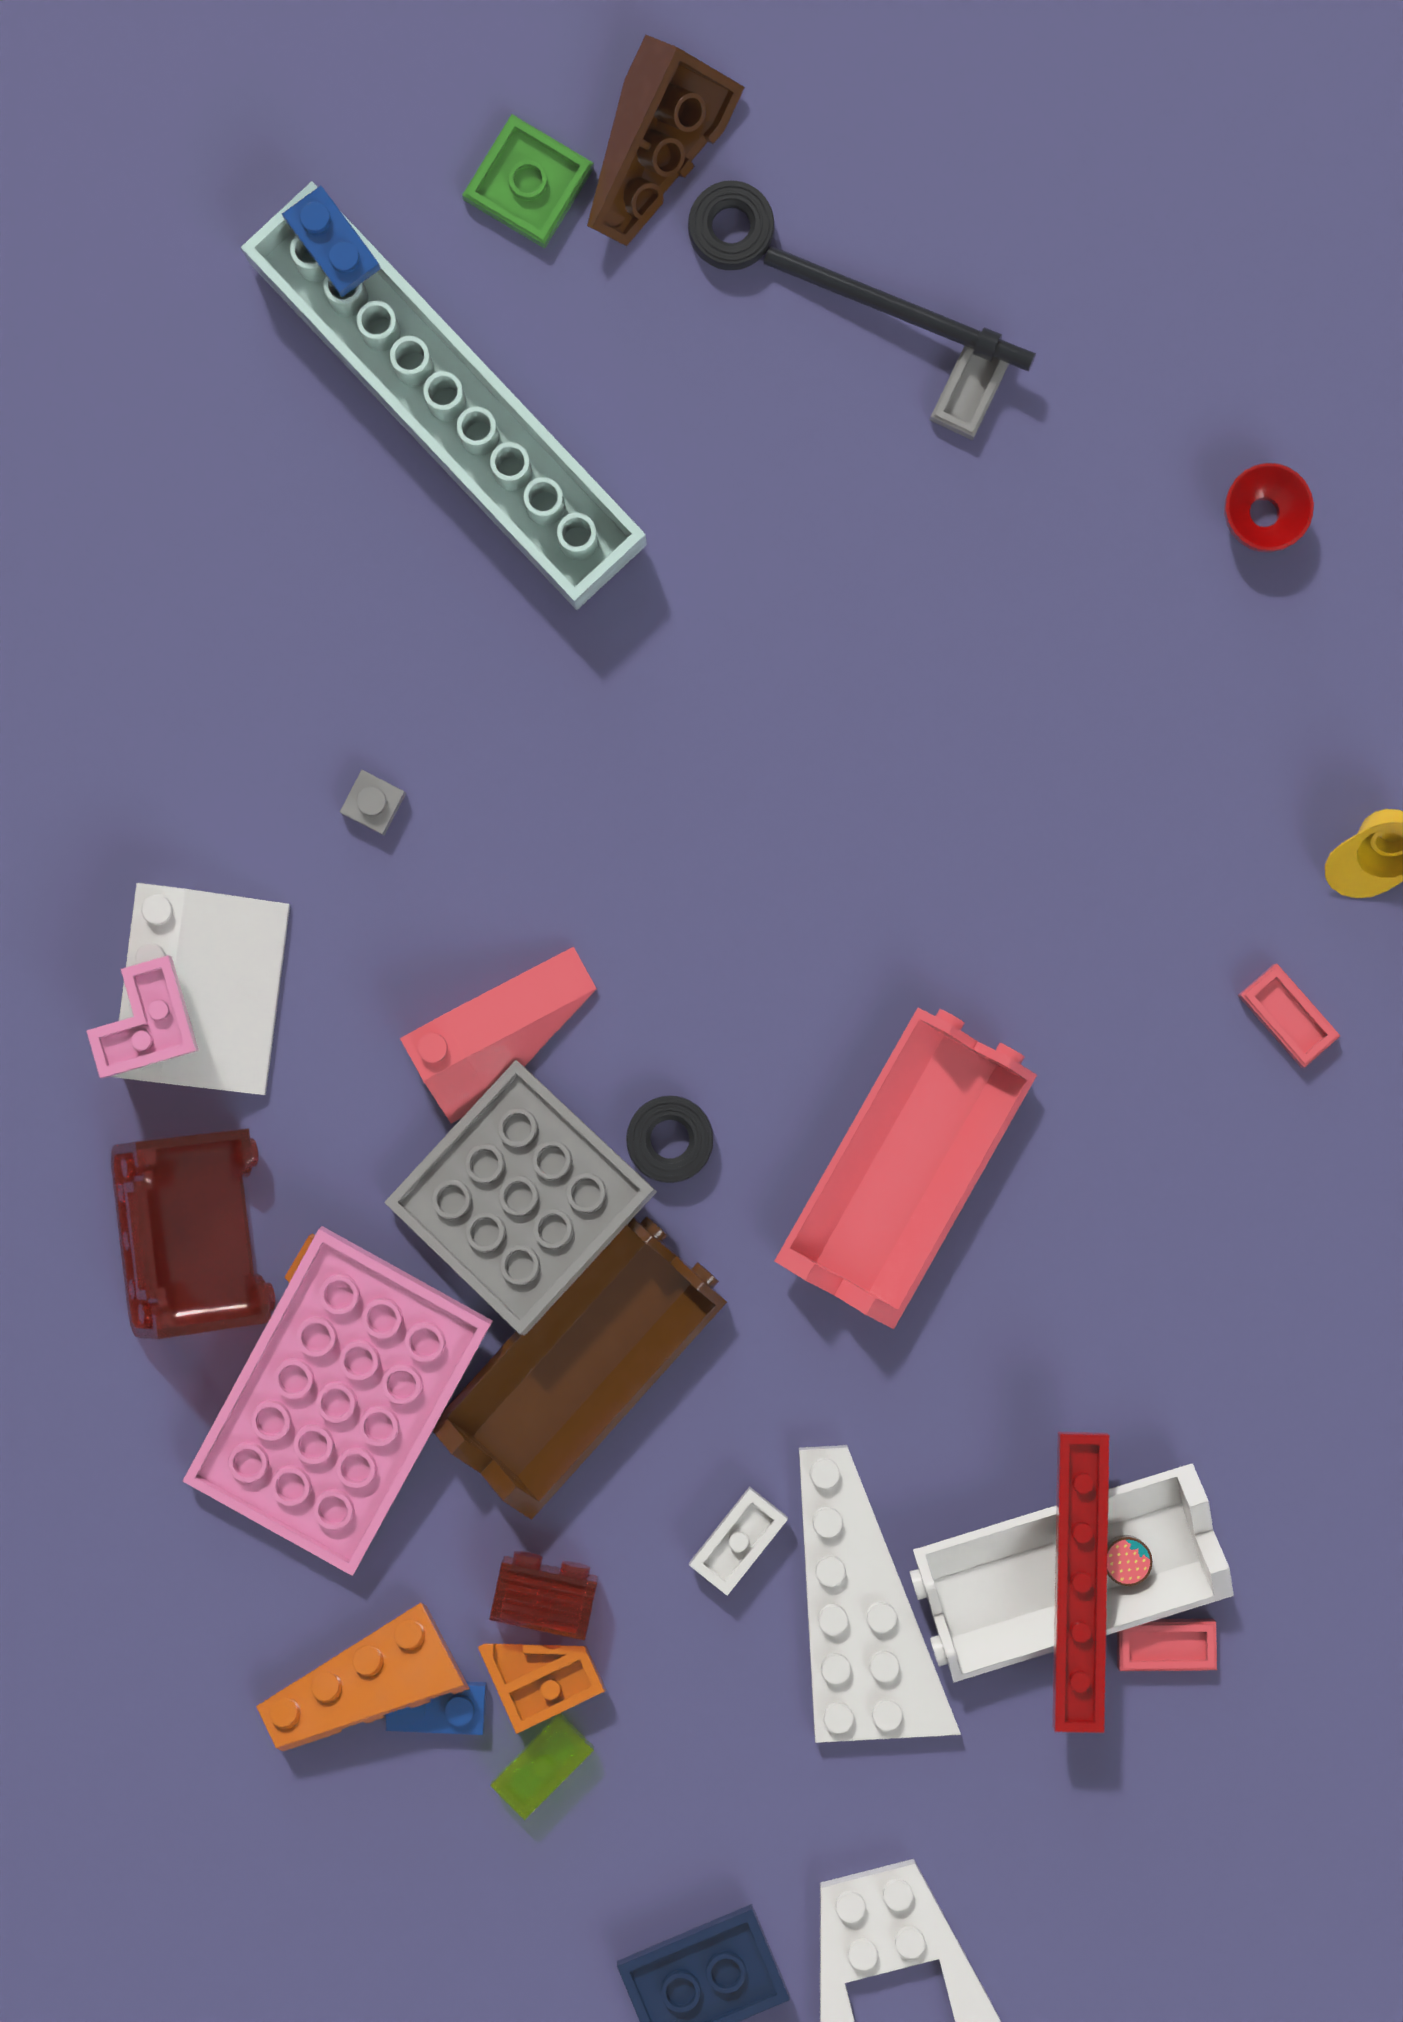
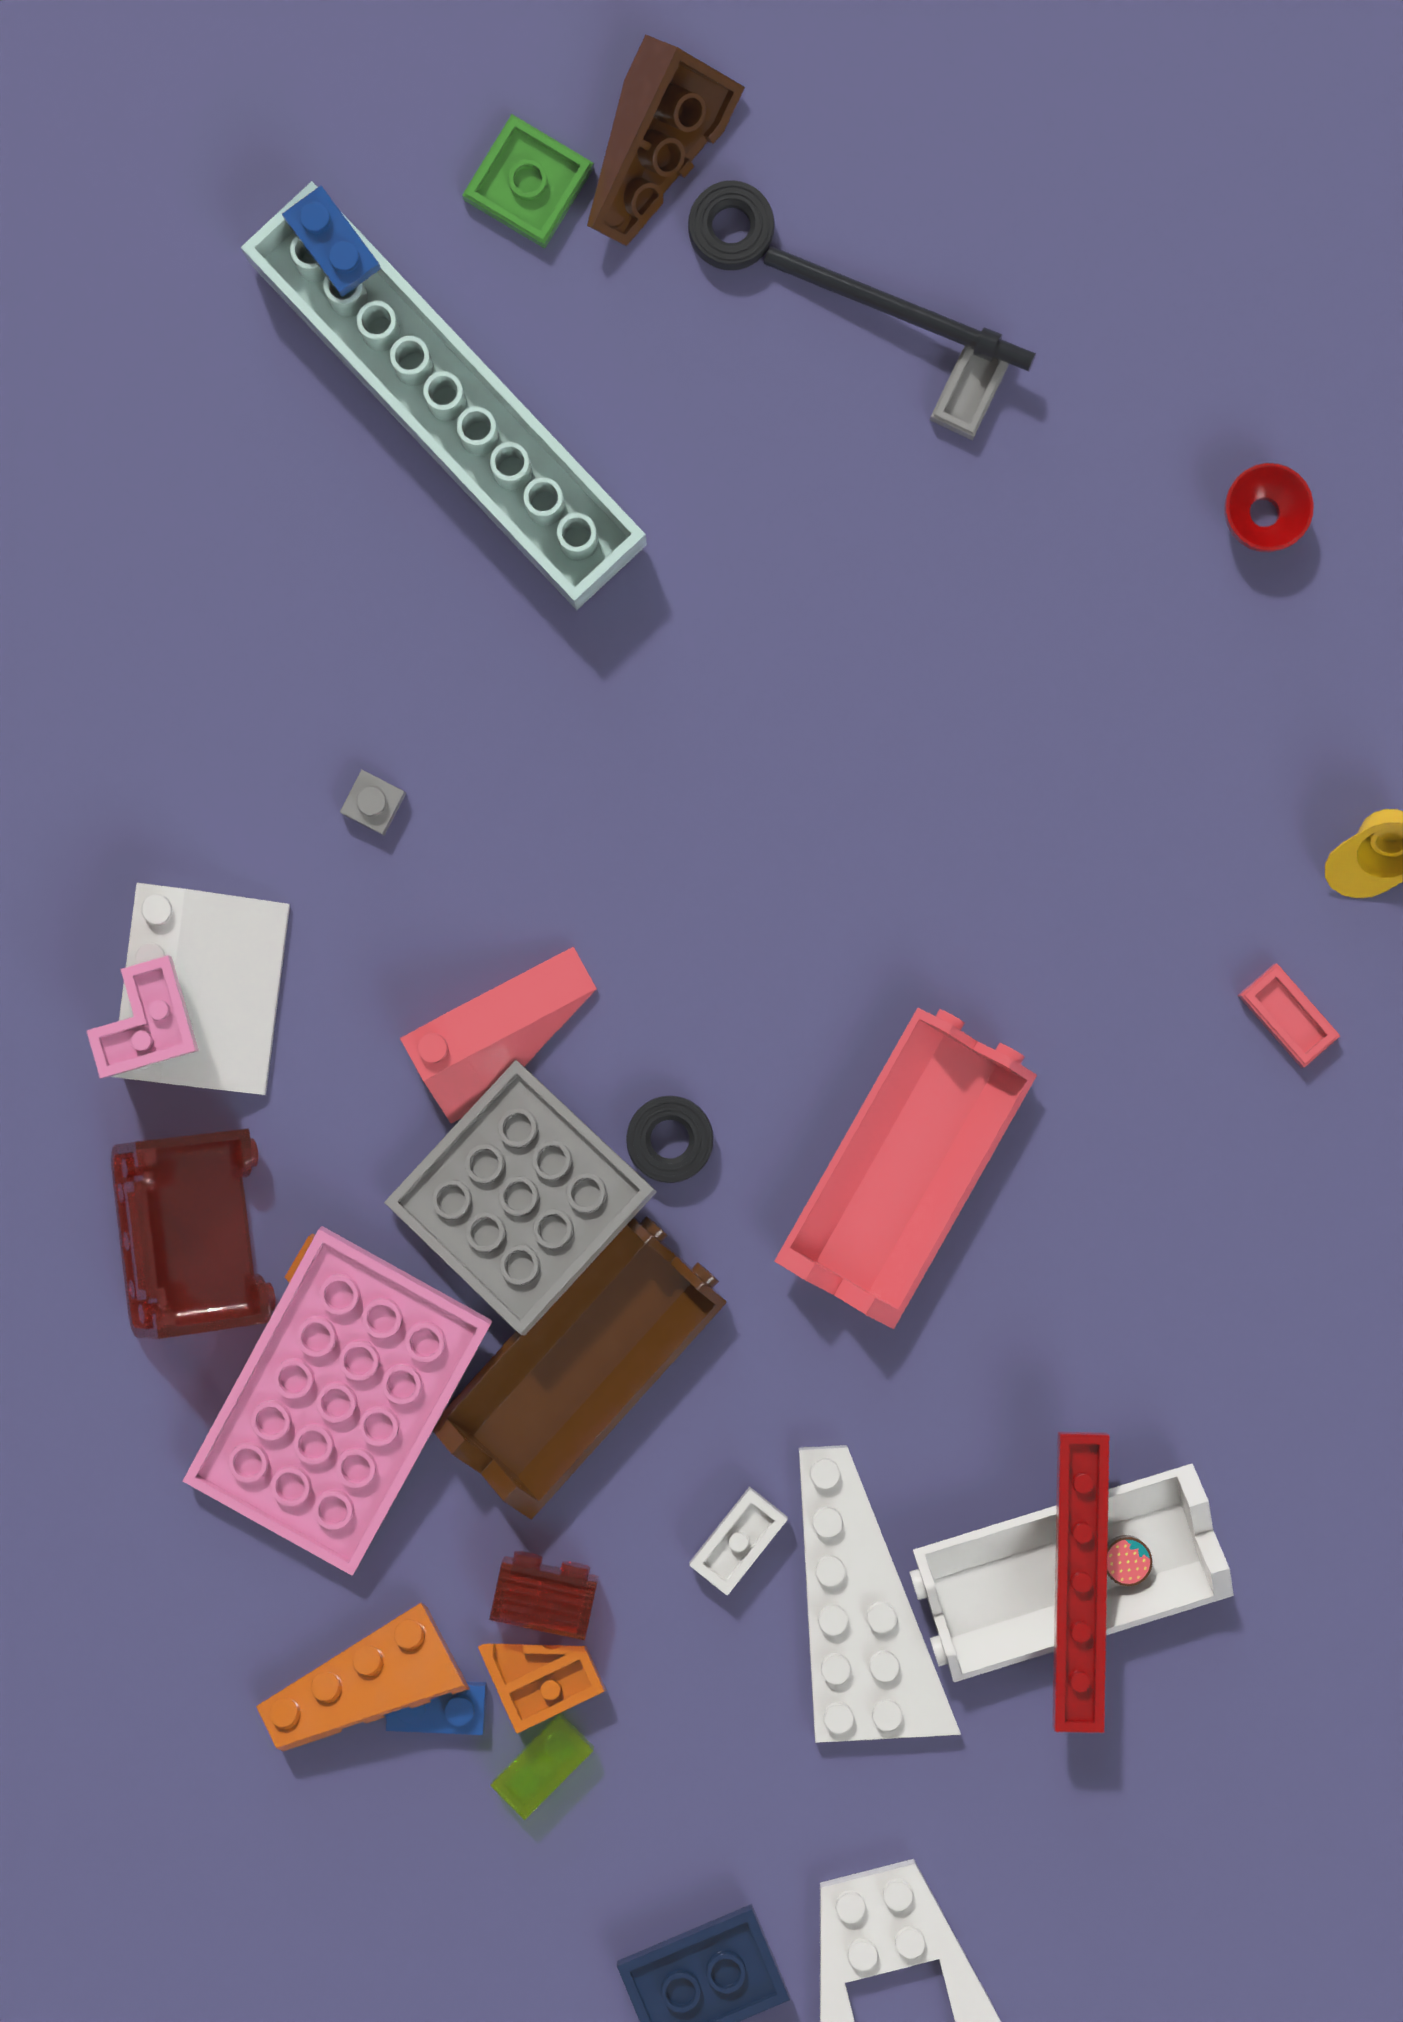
(1168, 1646): coral tile -> none

